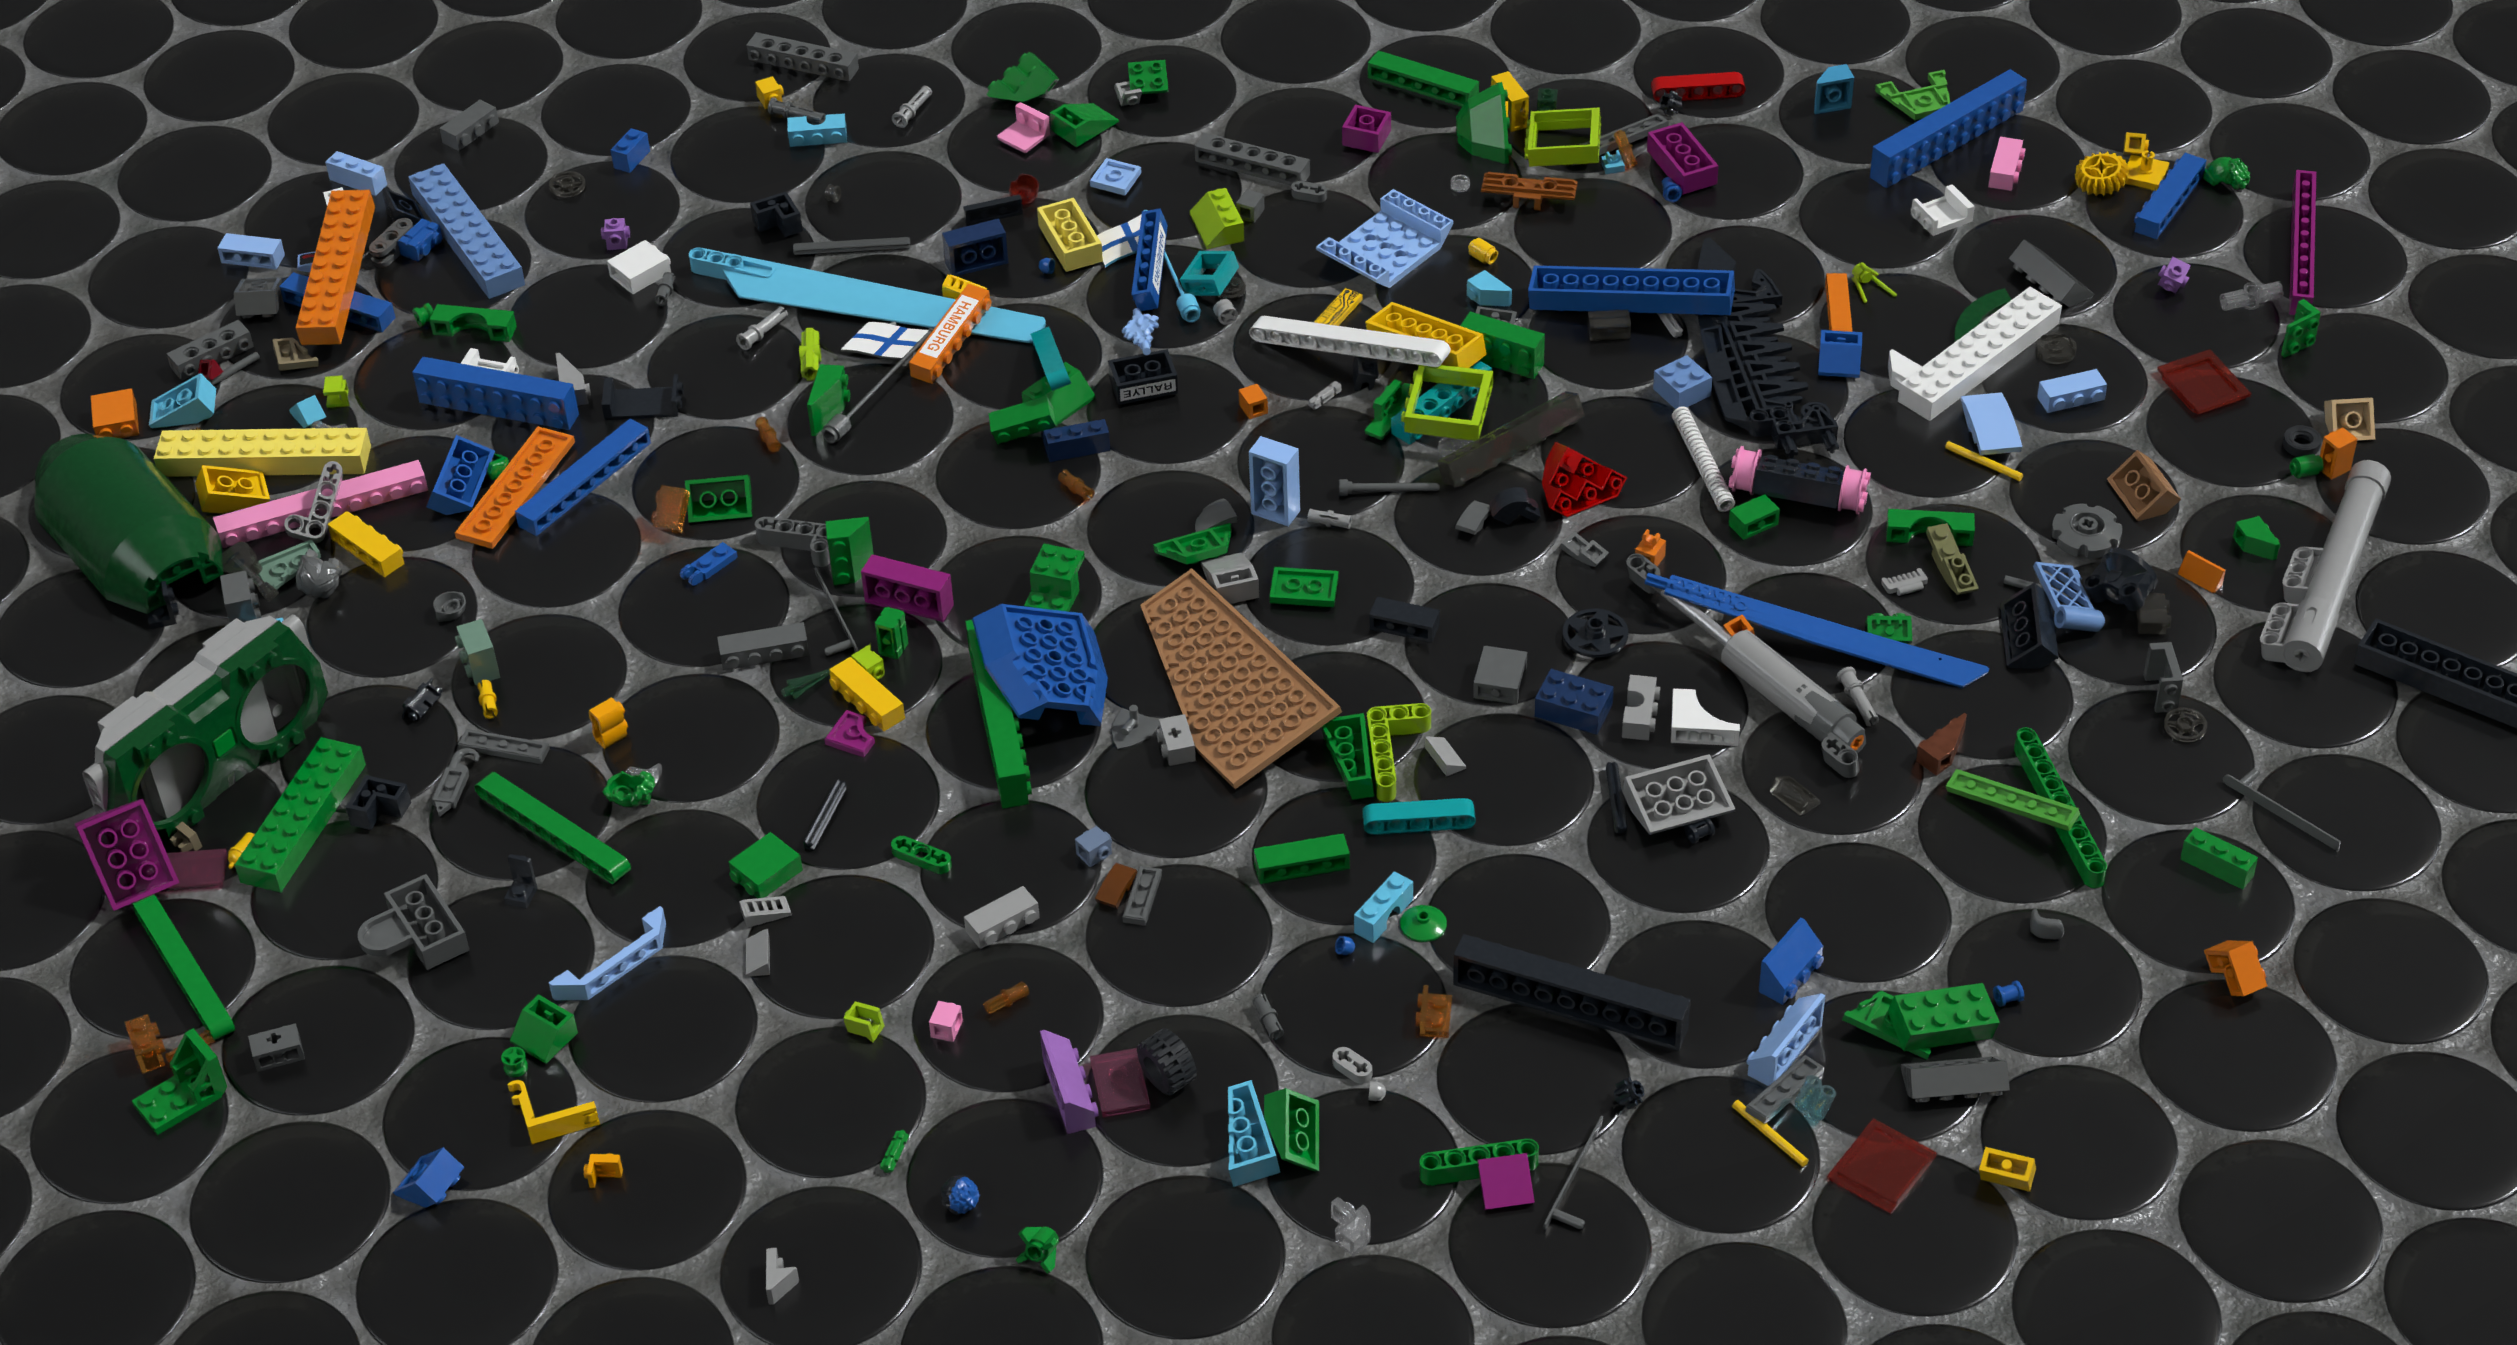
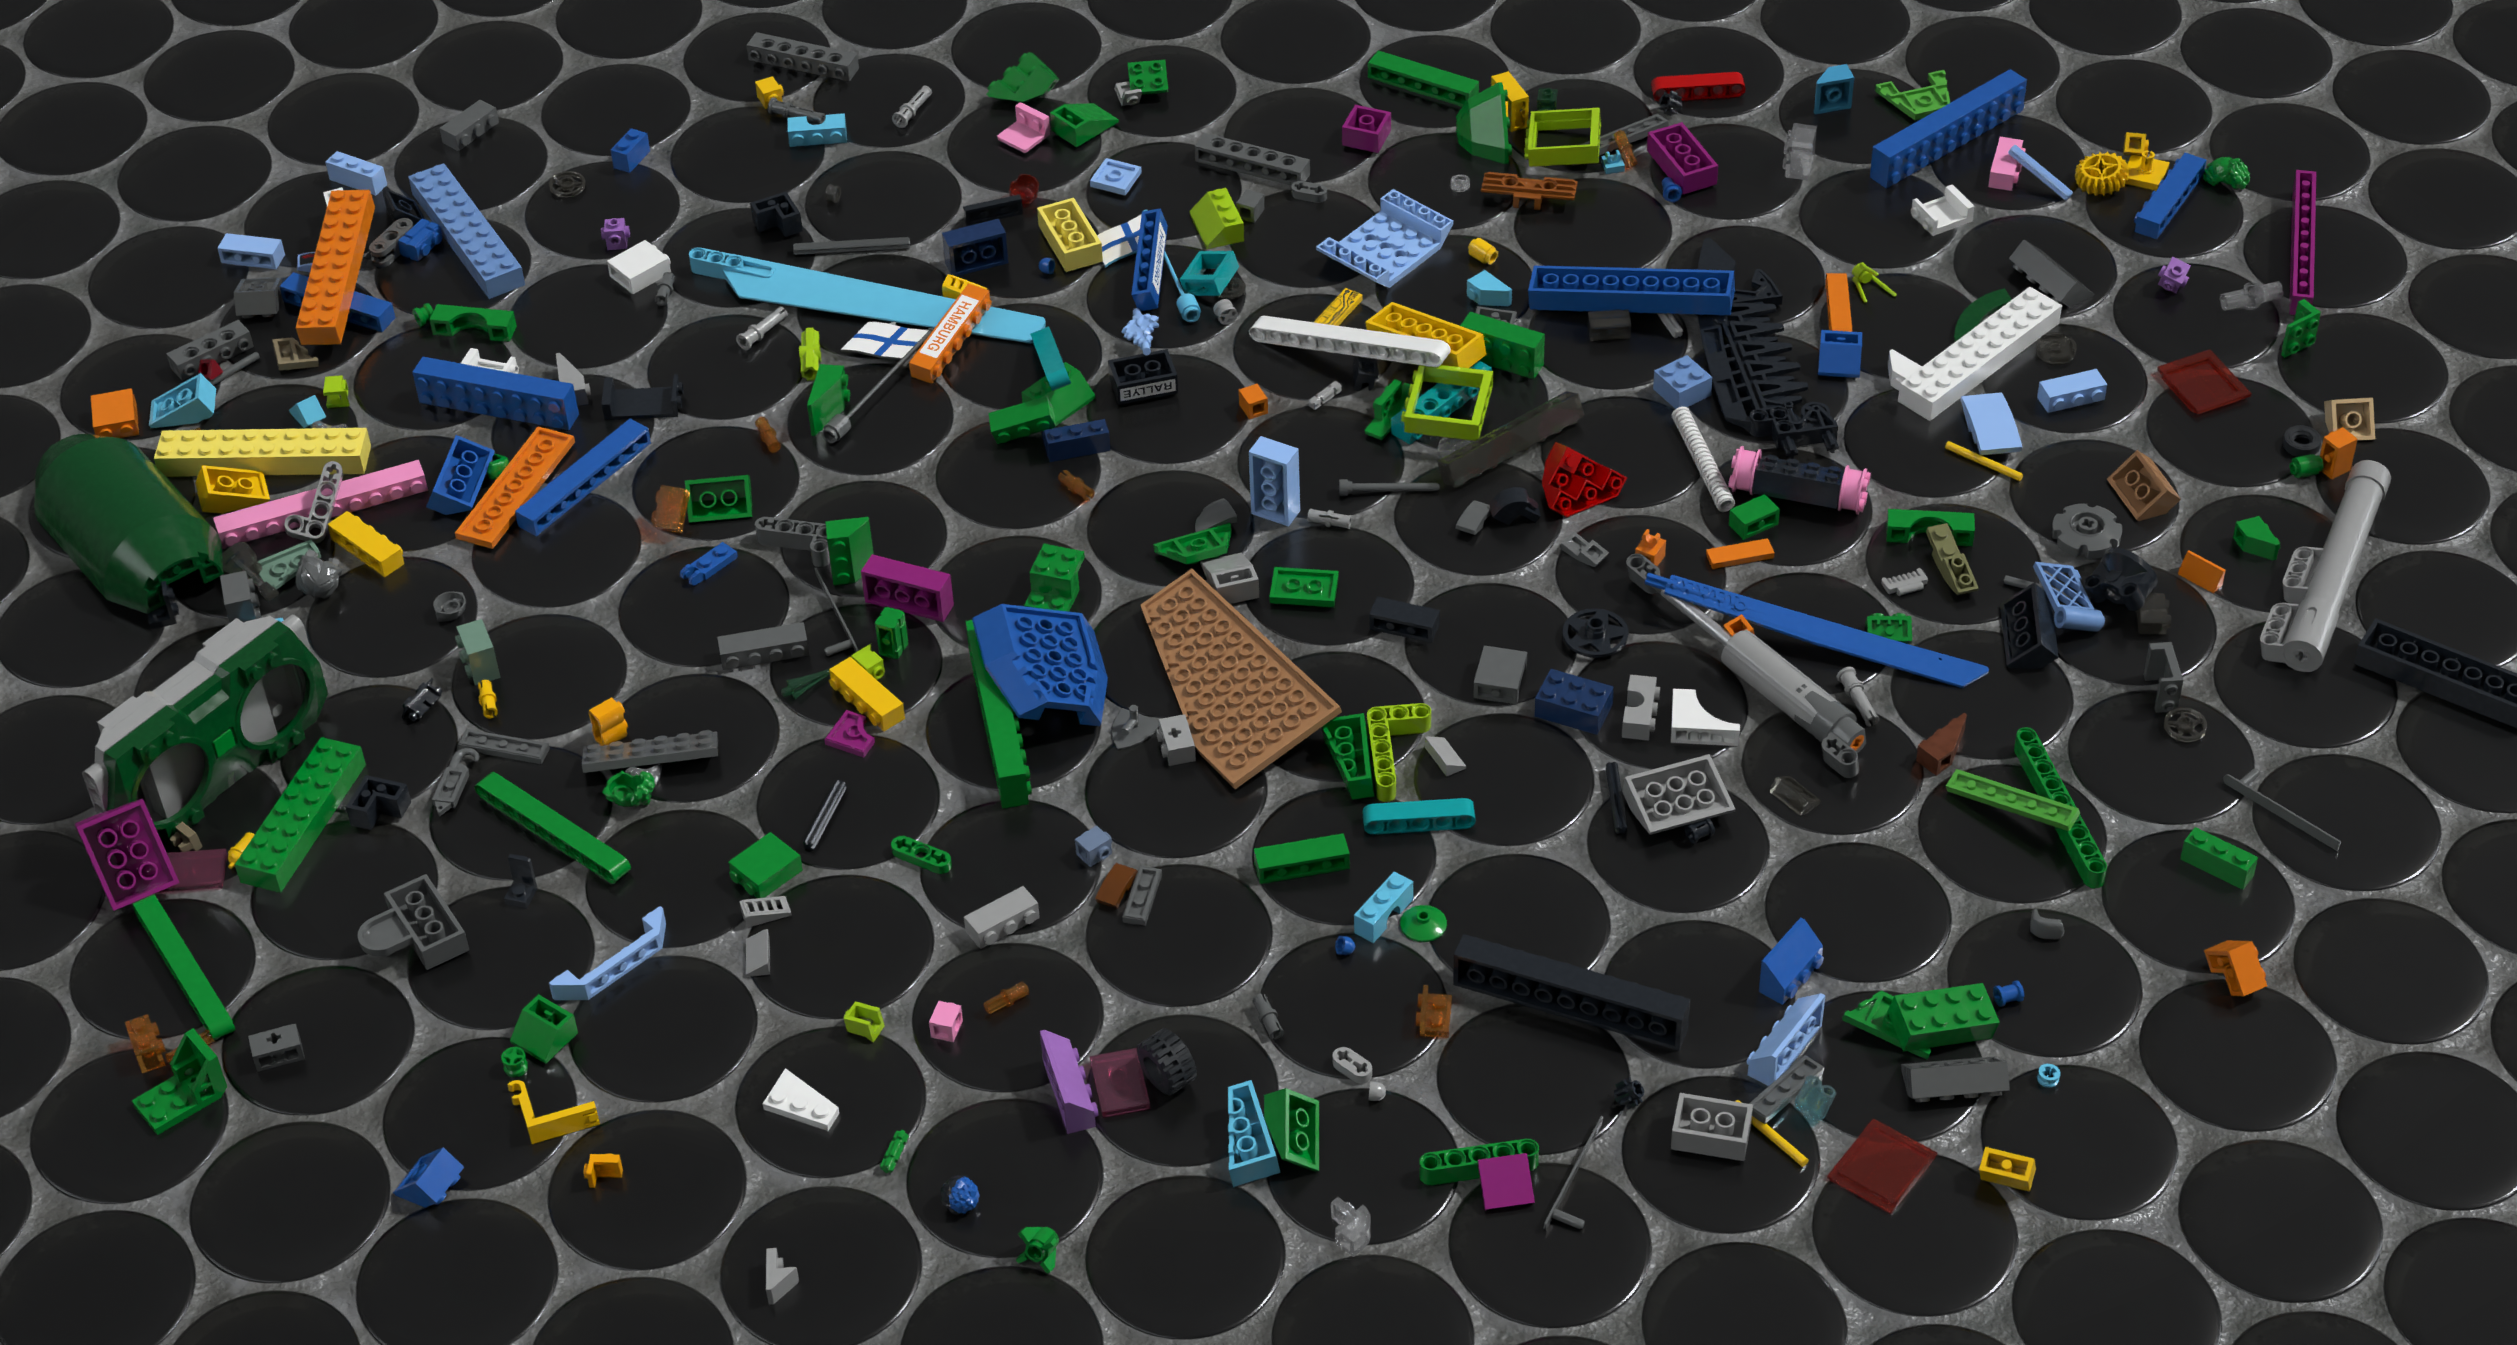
(649, 752): none -> dark grey plate
(800, 1102): none -> white wing
(1711, 1126): none -> light grey brick
(1740, 553): none -> orange tile
(1799, 151): none -> clear brick
(2040, 172): none -> light blue axle
(2051, 1070): none -> medium azure bush

